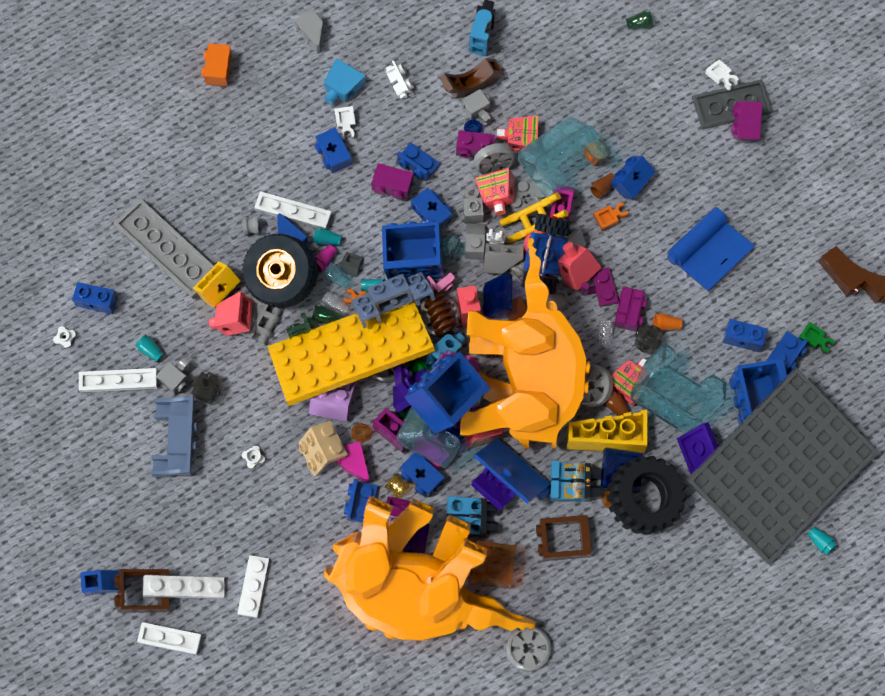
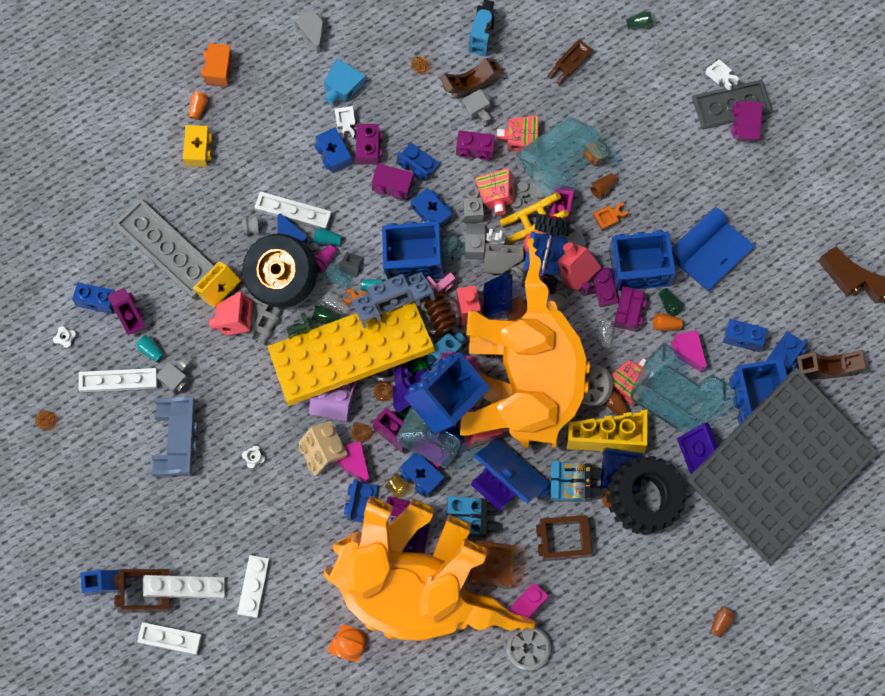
(45, 420): none -> clear orange plate
(124, 307): none -> magenta brick
(193, 136): none -> yellow brick
(197, 105): none -> orange cone
(206, 387): clear smoke brick -> none
(348, 643): none -> orange piece
(367, 144): none -> magenta brick
(383, 391): none -> clear orange plate
(404, 85): white hinge -> none
(419, 64): none -> clear orange plate
(473, 126): clear blue plate -> none
(494, 158): light grey wheel -> none
(529, 601): none -> dark pink slope
(570, 61): none -> reddish brown hinge
(632, 176): blue brick -> none
(642, 260): none -> blue container
(647, 344): clear smoke brick -> none
(670, 302): none -> clear green cone
(689, 349): none -> dark pink slope
(722, 621): none -> dark orange cone
(815, 337): green plate -> none
(823, 541): teal cone -> none
(824, 367): none -> reddish brown arch

